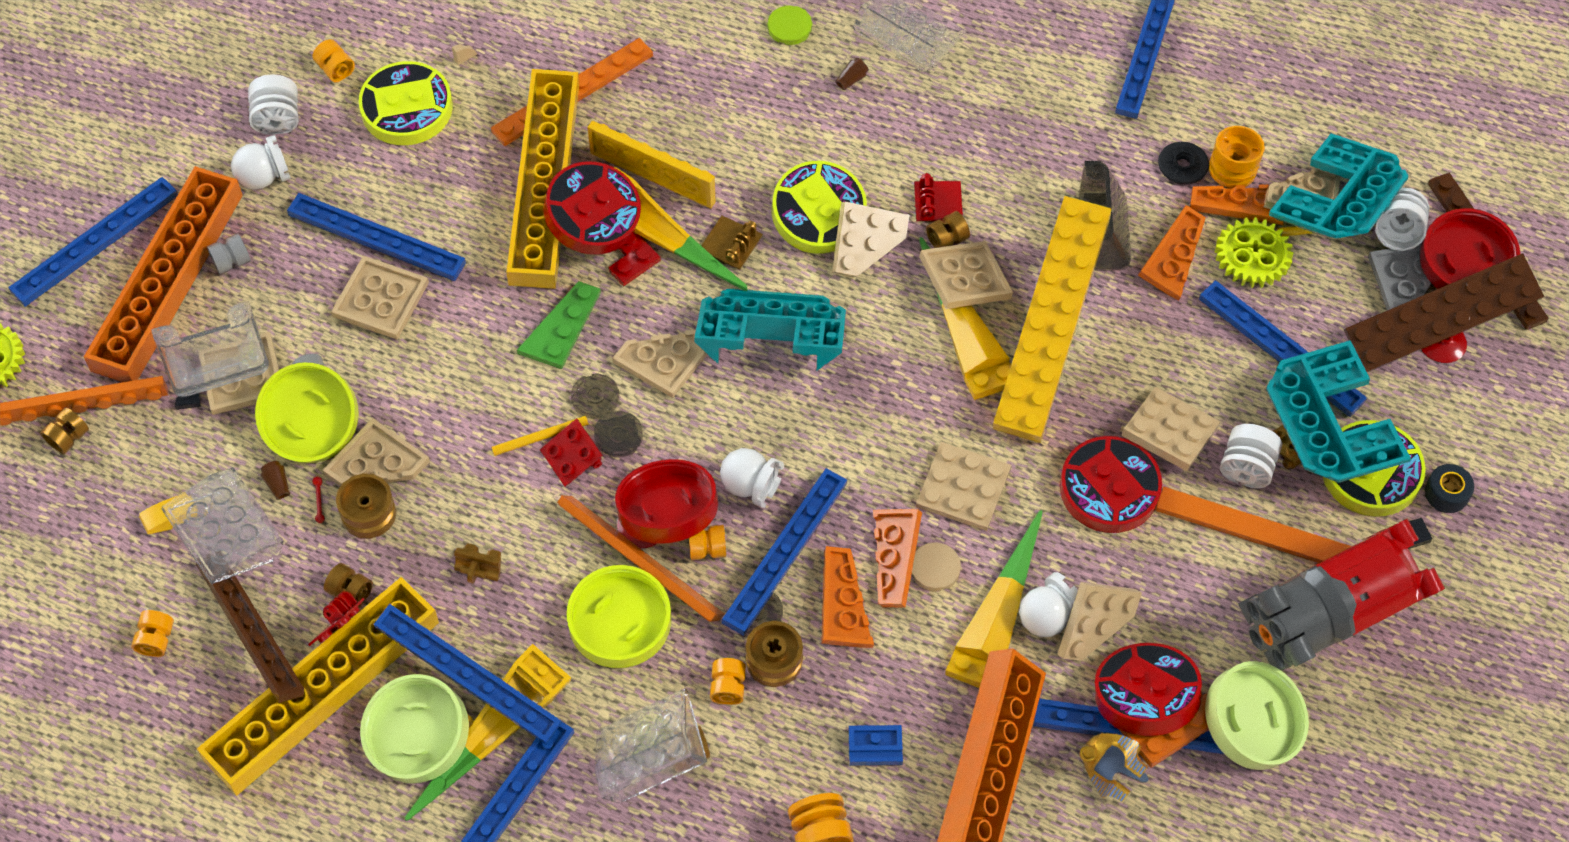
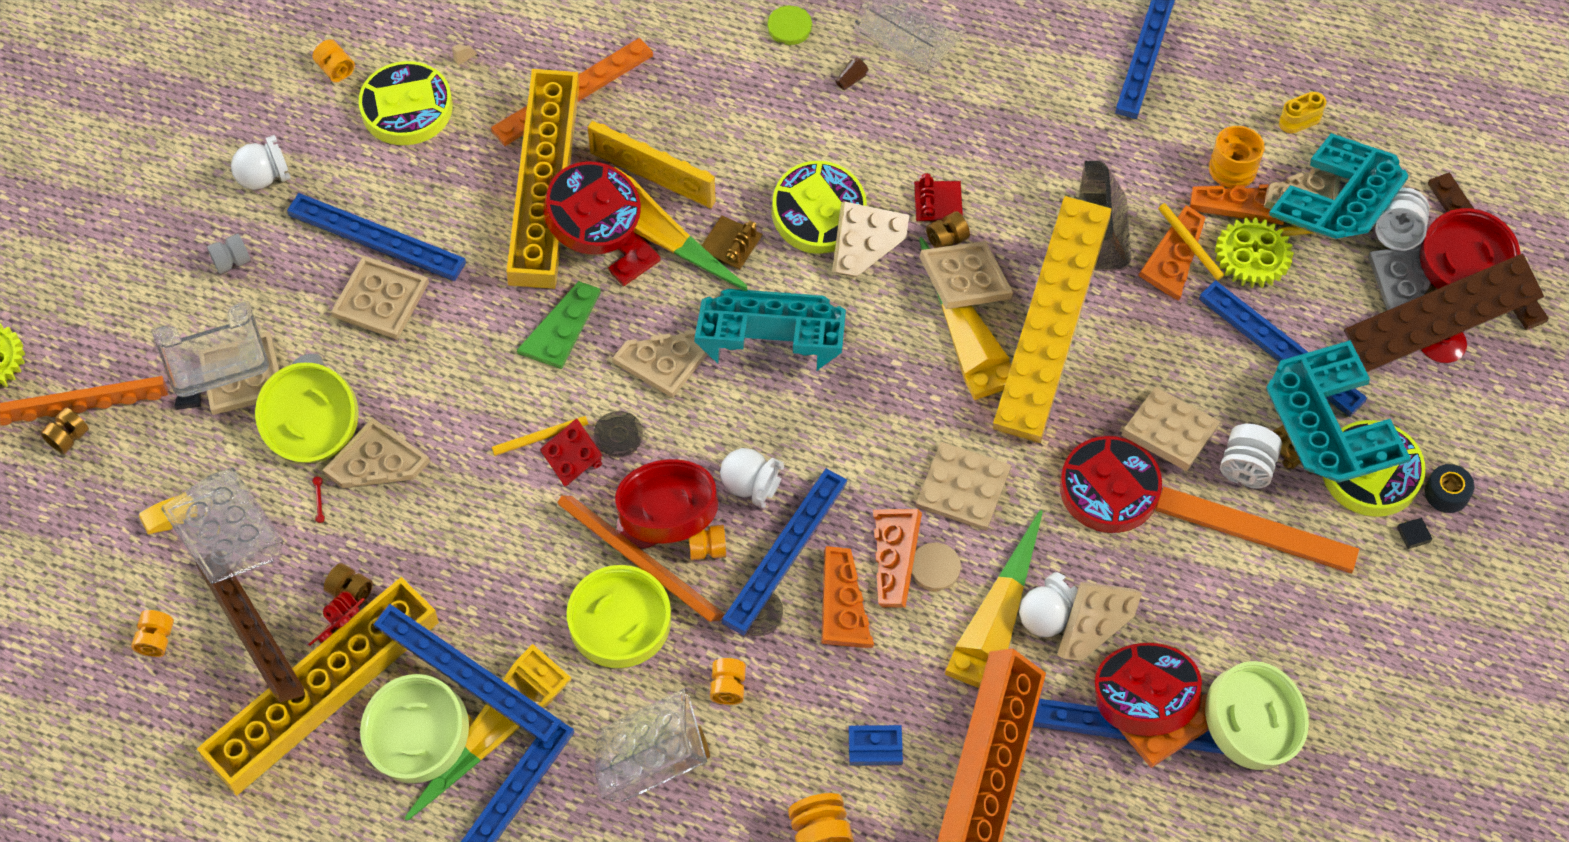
(93, 241): blue plate -> none
(163, 275): orange brick -> none
(273, 104): white wheel -> none
(275, 478): reddish brown cone -> none
(366, 506): pearl gold wheel -> none
(476, 564): pearl gold hips -> none
(599, 401): clear smoke tile -> none
(774, 653): pearl gold wheel -> none
(1111, 754): piece -> none
(1188, 174): black wheel -> none
(1191, 242): none -> yellow bar
(1302, 112): none -> yellow brick
(1339, 597): piece -> none

